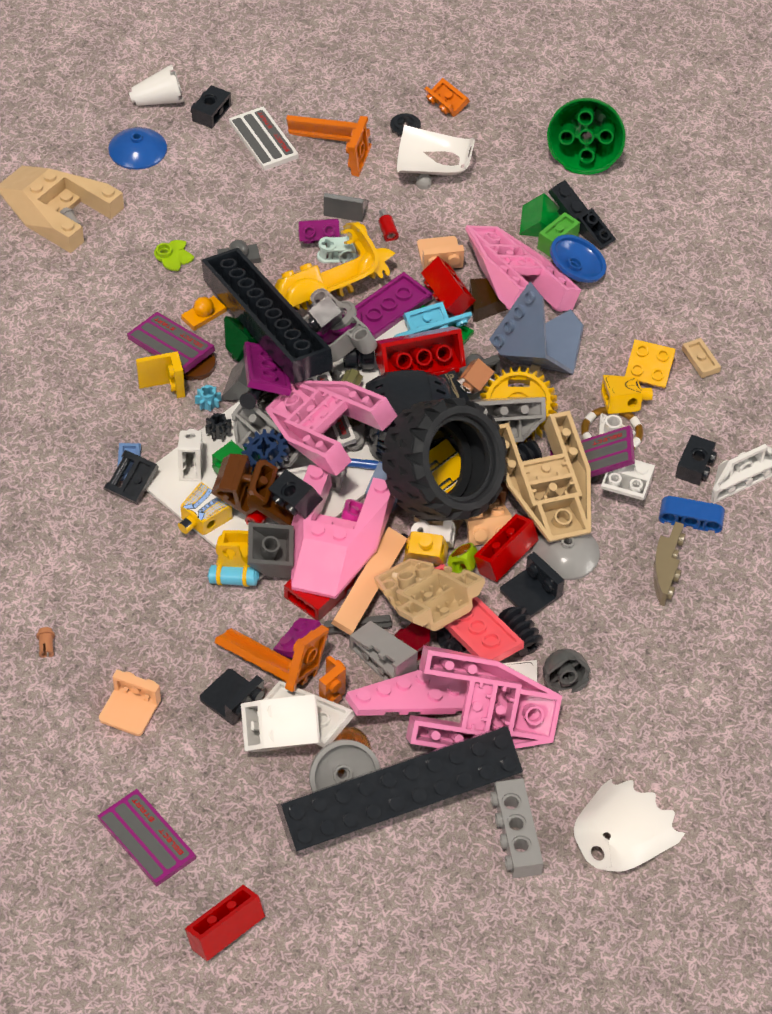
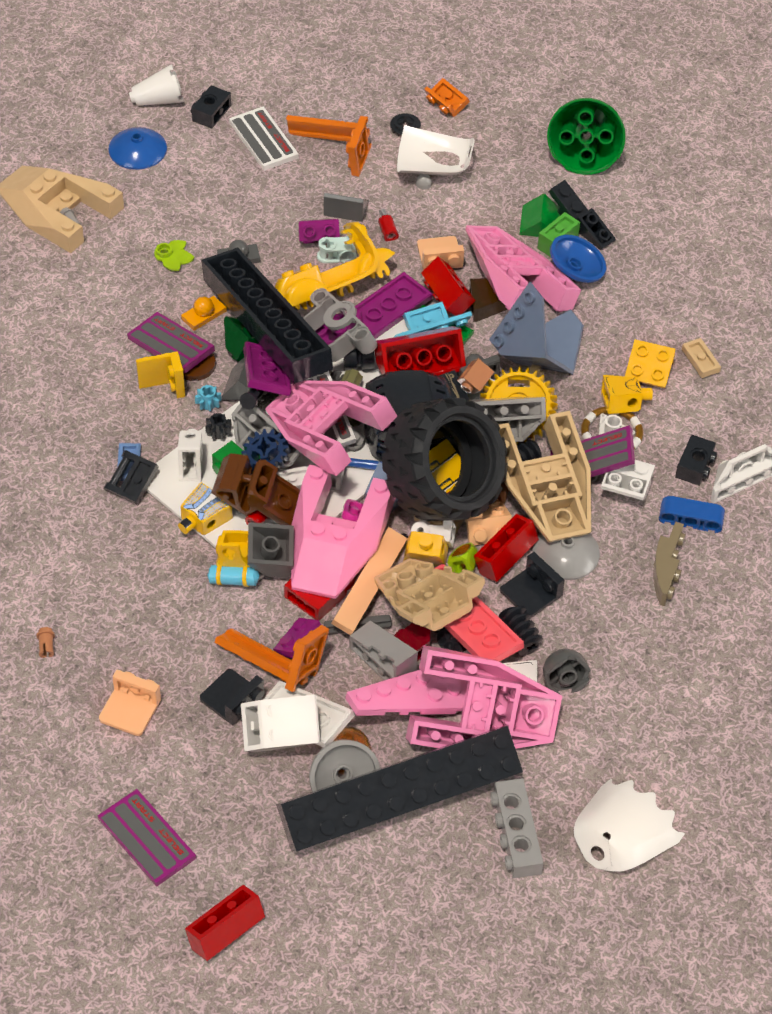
(295, 494): black brick -> none
(324, 315): brick -> none
(333, 683): orange bracket -> none

